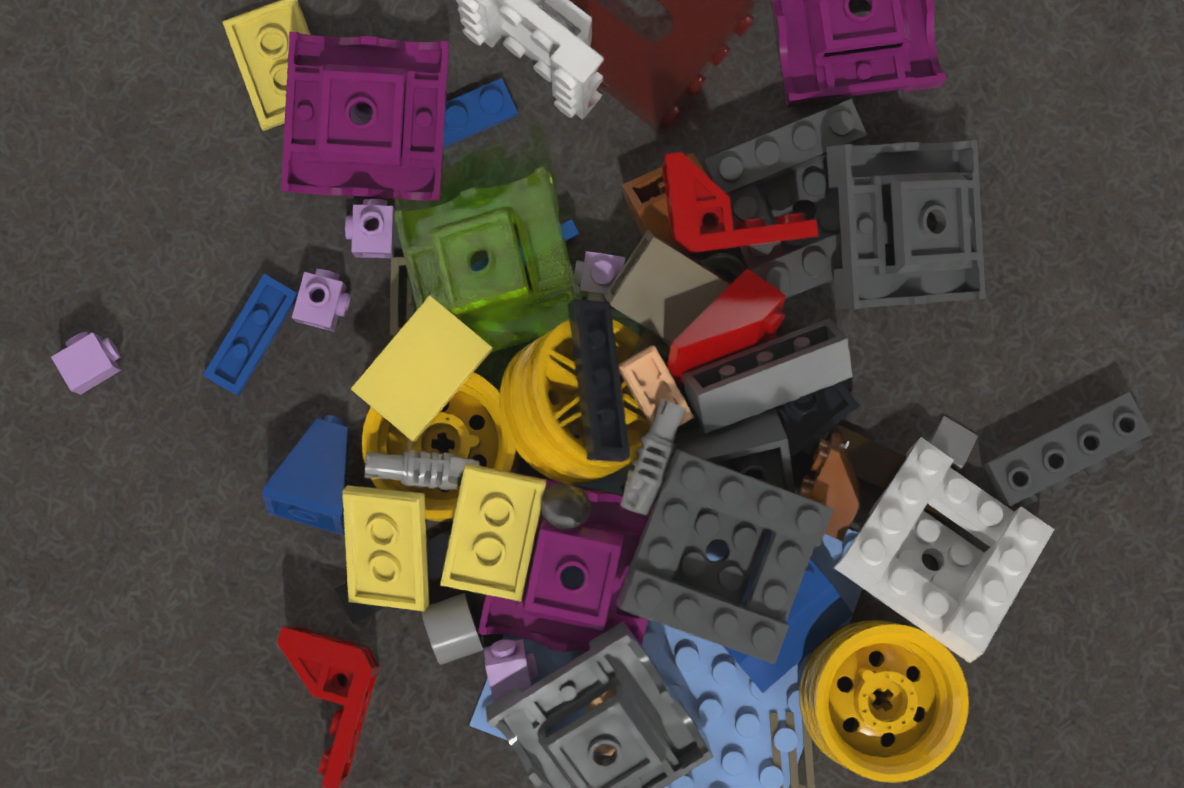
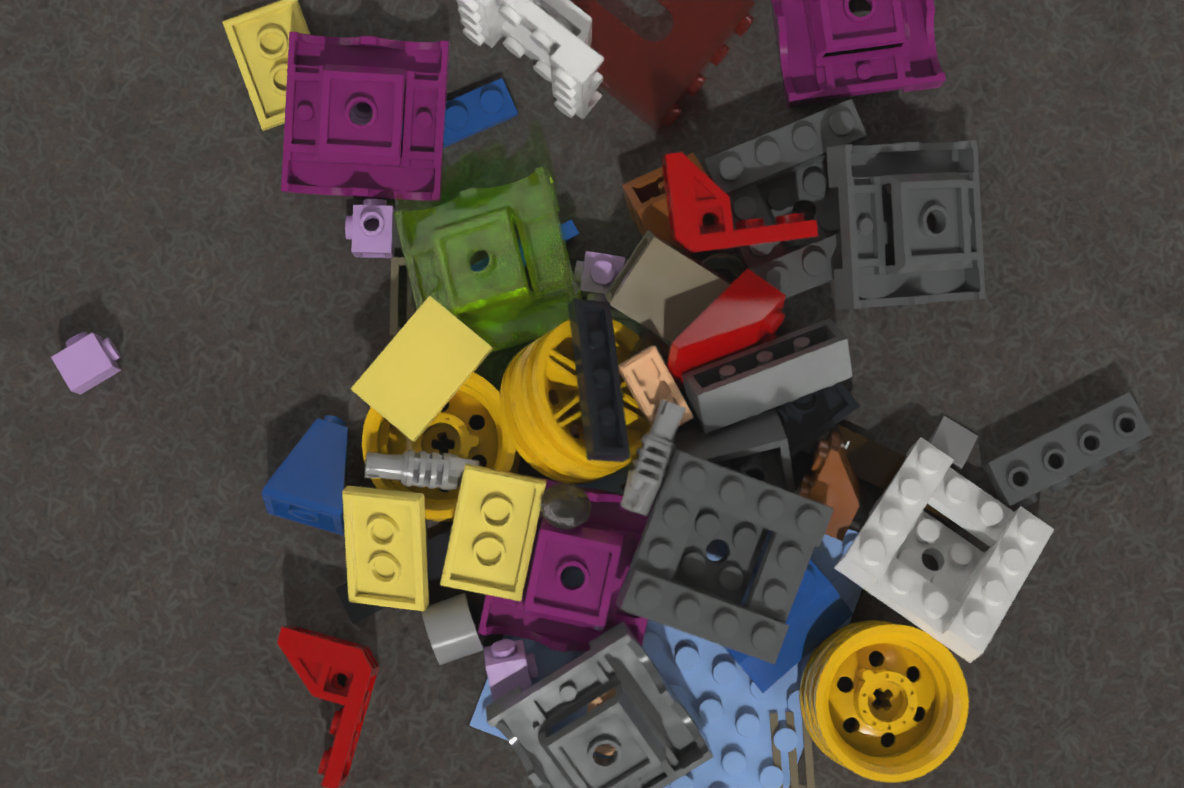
(251, 335): blue plate -> none
(321, 300): lavender brick -> none

